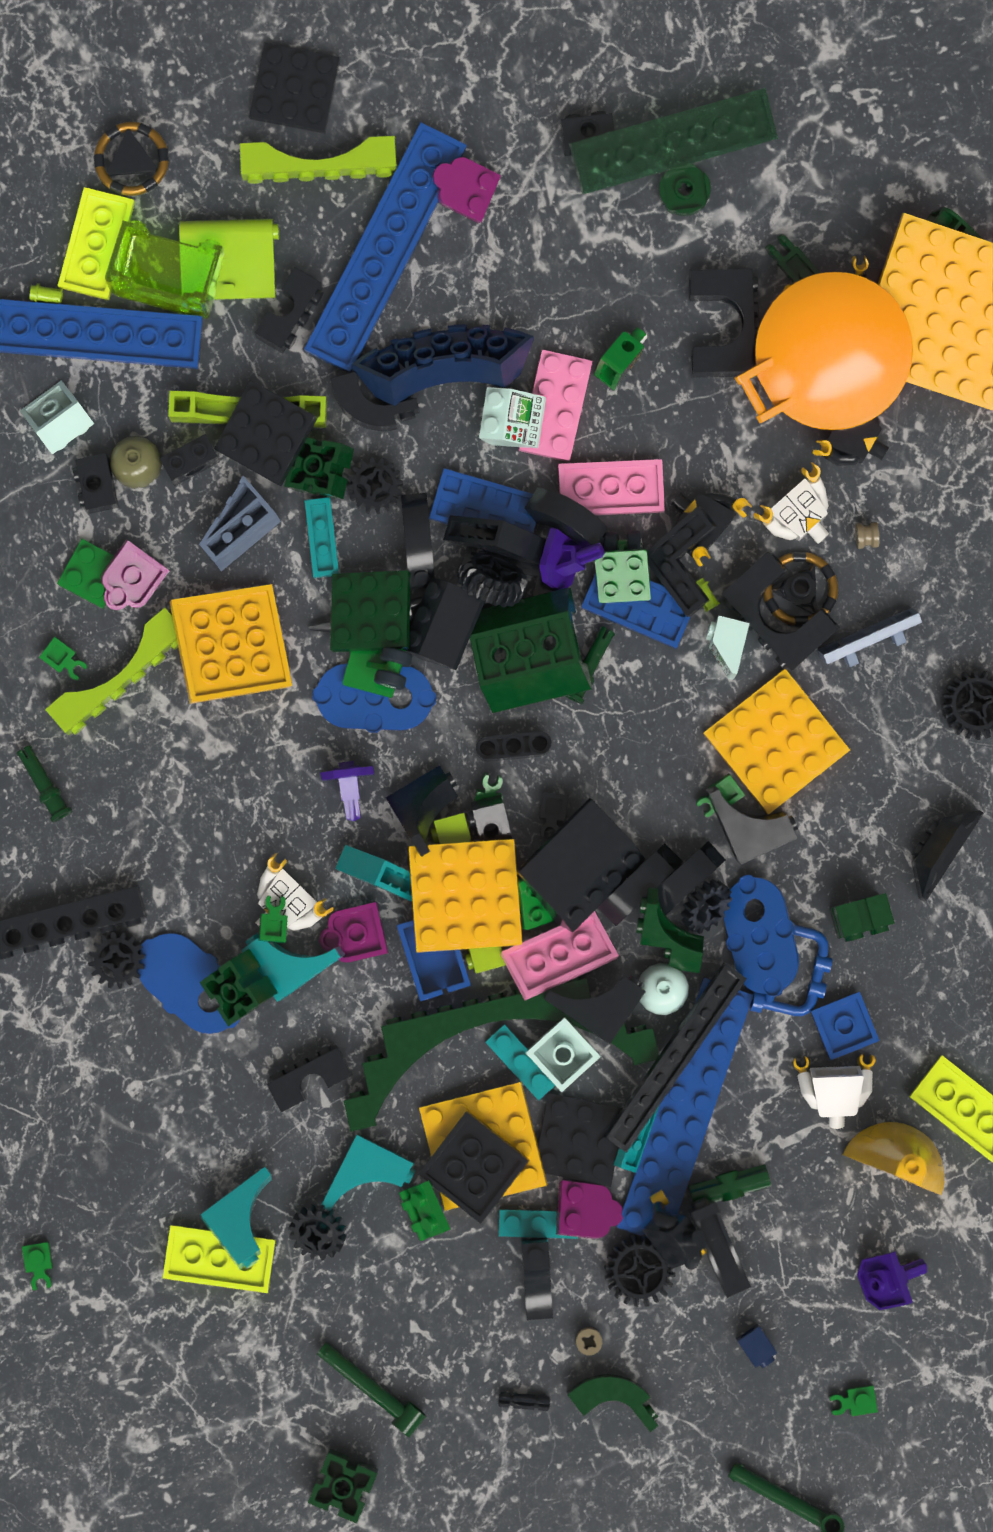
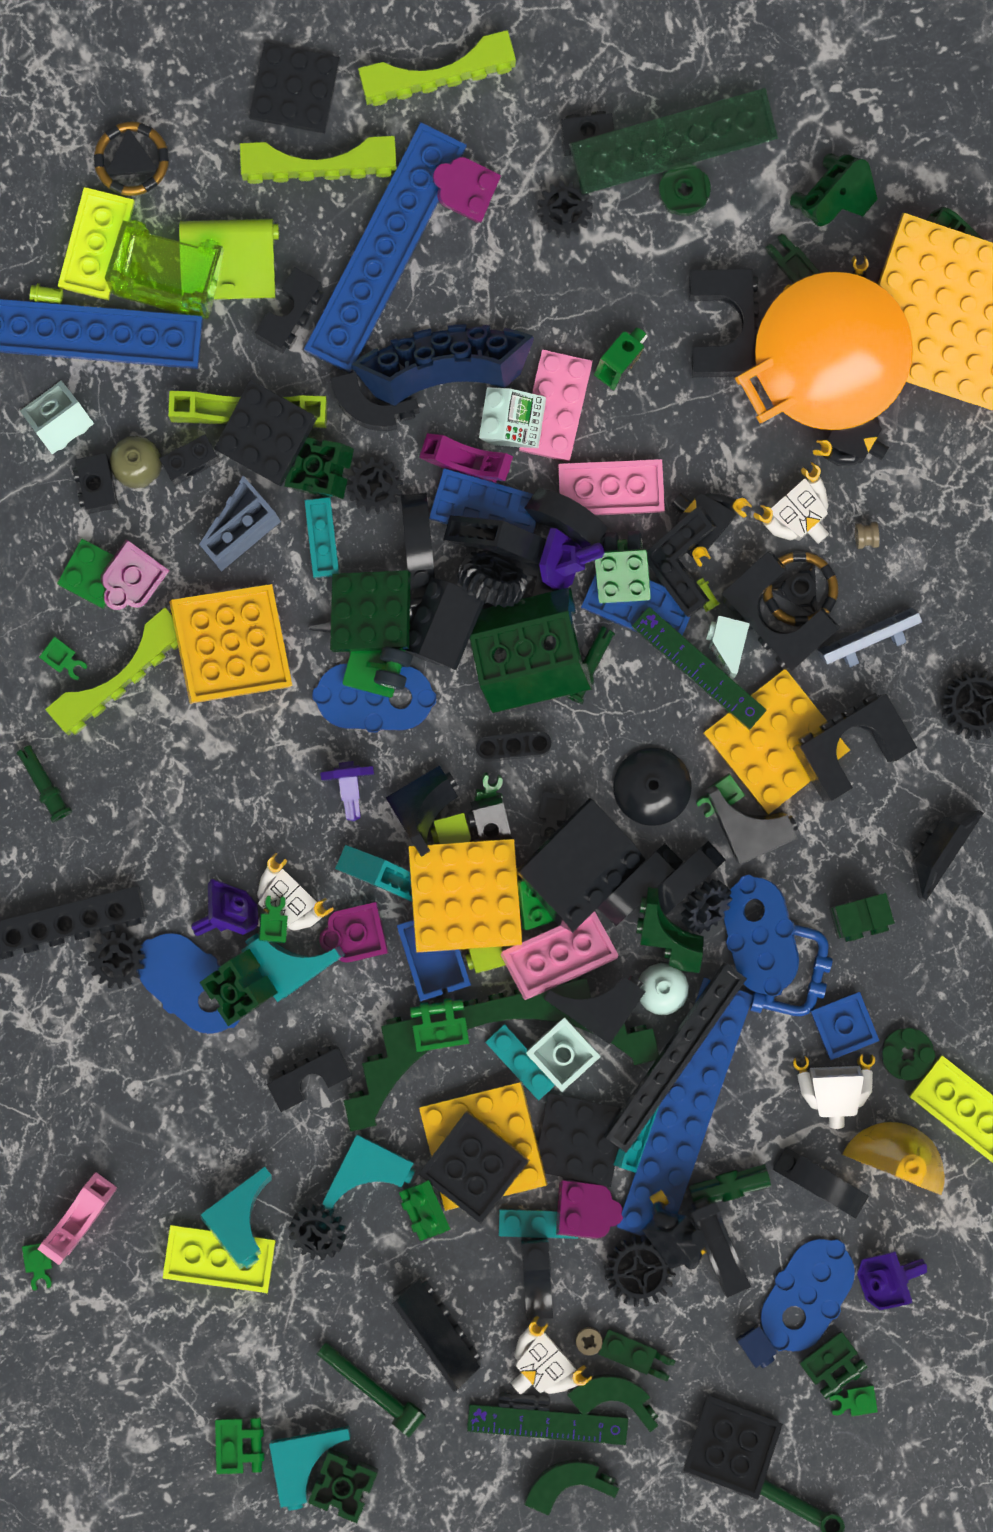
(78, 1218): none -> bright pink arch
(227, 909): none -> dark purple piece
(229, 1445): none -> green plate
(294, 1459): none -> teal arch
(386, 82): none -> lime arch
(436, 1333): none -> black slope
(442, 1033): none -> green plate
(465, 459): none -> magenta arch
(544, 1363): none -> white torso
(547, 1424): none -> dark green tile
(554, 209): none -> black gear
(564, 1475): none -> dark green arch
(633, 1354): none -> dark green hinge
(648, 805): none -> black dish
(699, 668): none -> dark green tile
(732, 1448): none -> black plate
(816, 1282): none -> blue piece
(819, 753): none -> black arch
(821, 1182): none -> black arch
(829, 1358): none -> dark green plate
(844, 186): none -> dark green piece
(908, 1038): none -> dark green plate

